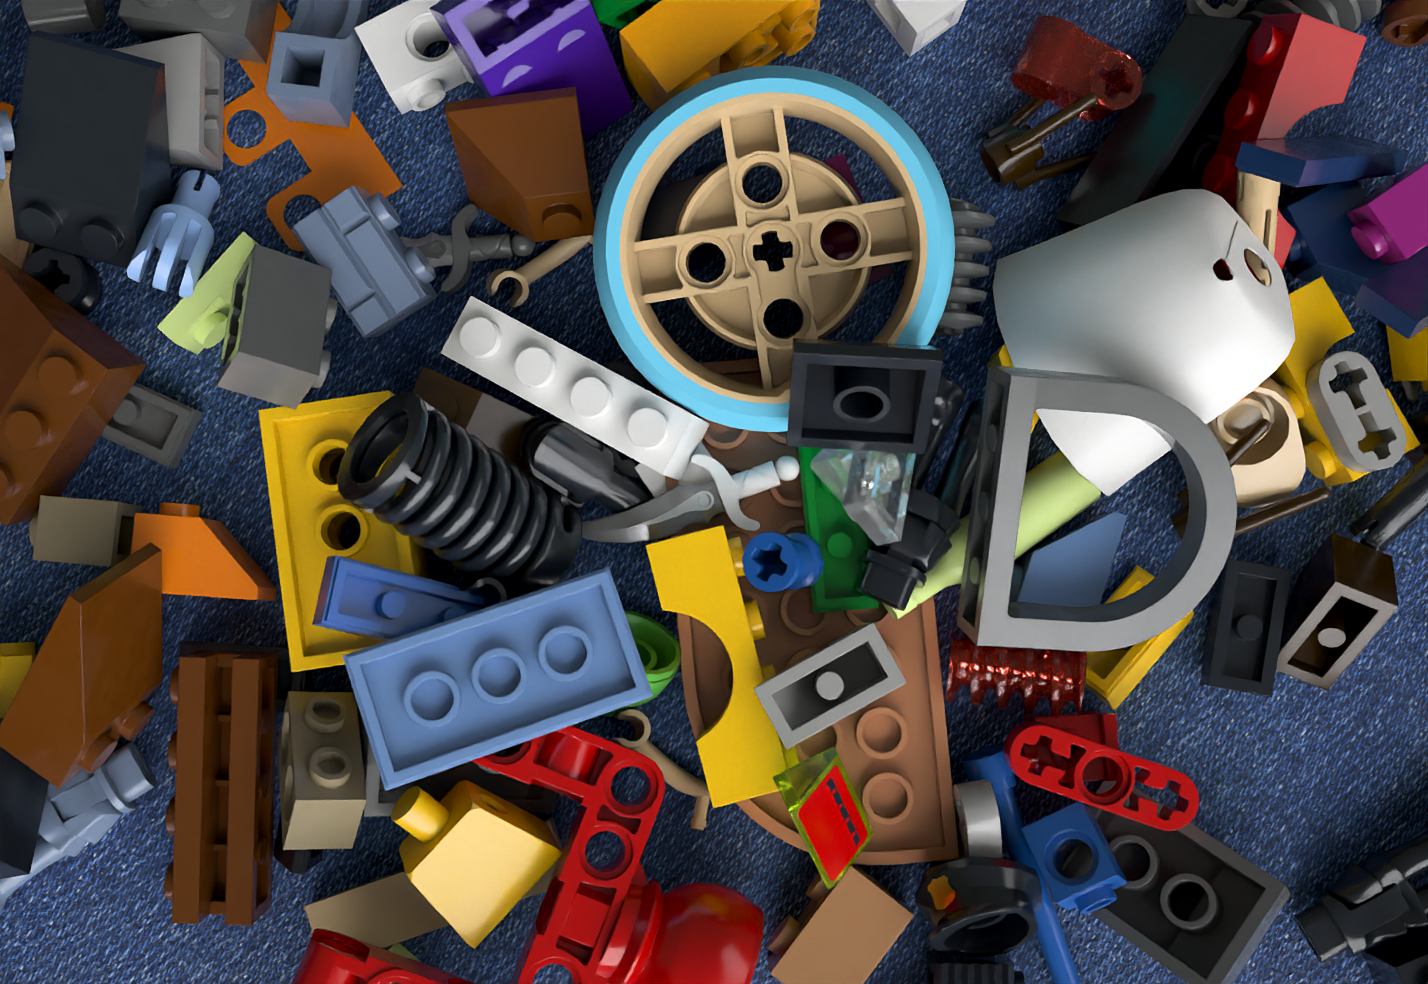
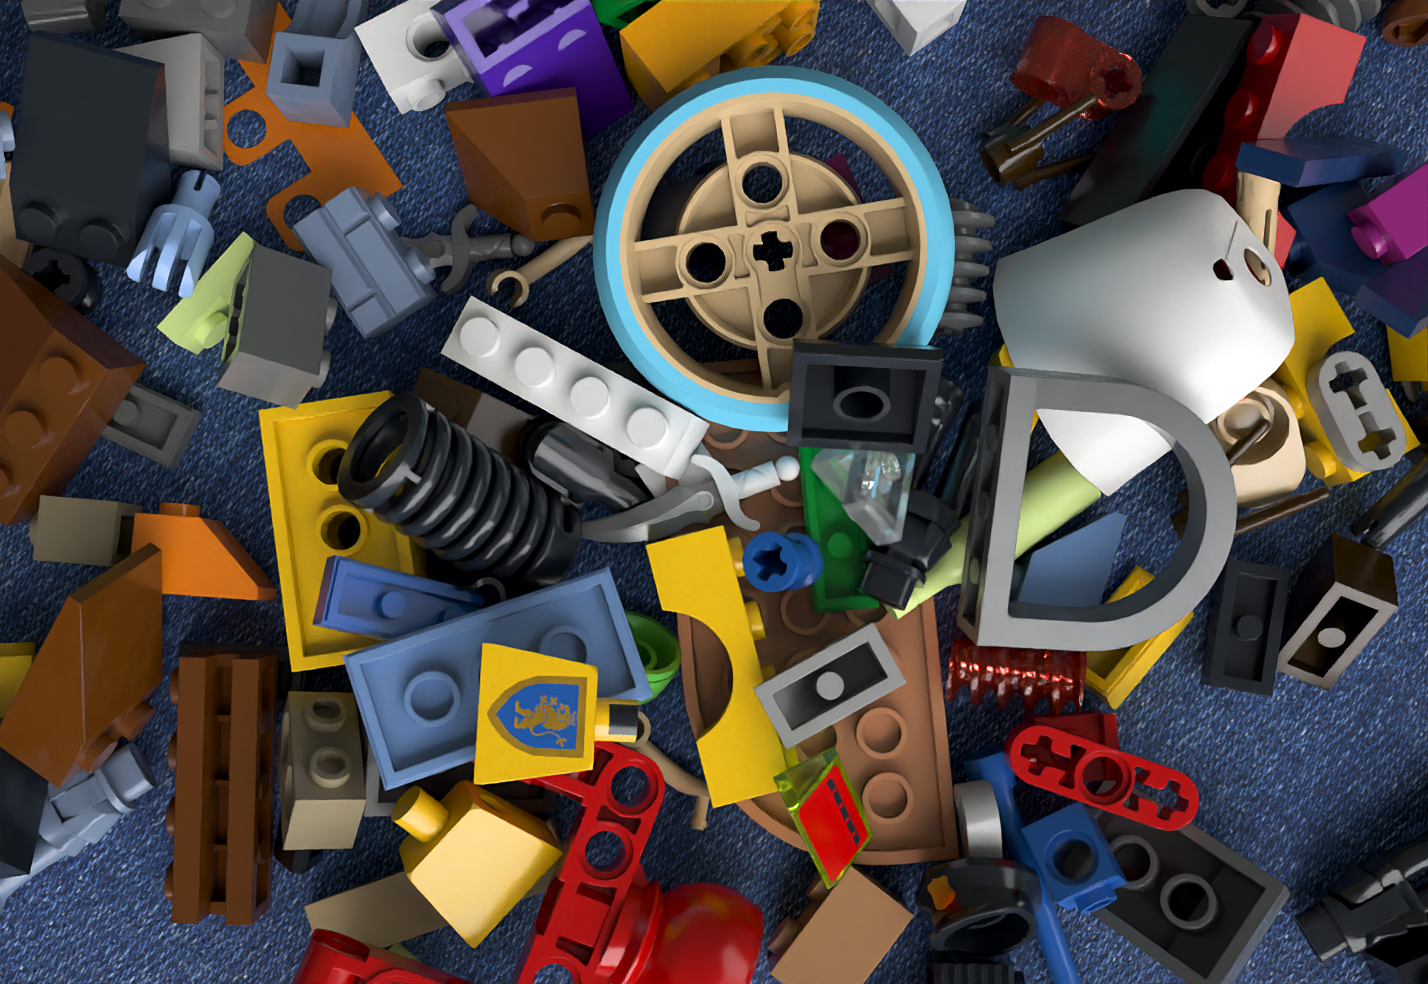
(542, 716): none -> torso

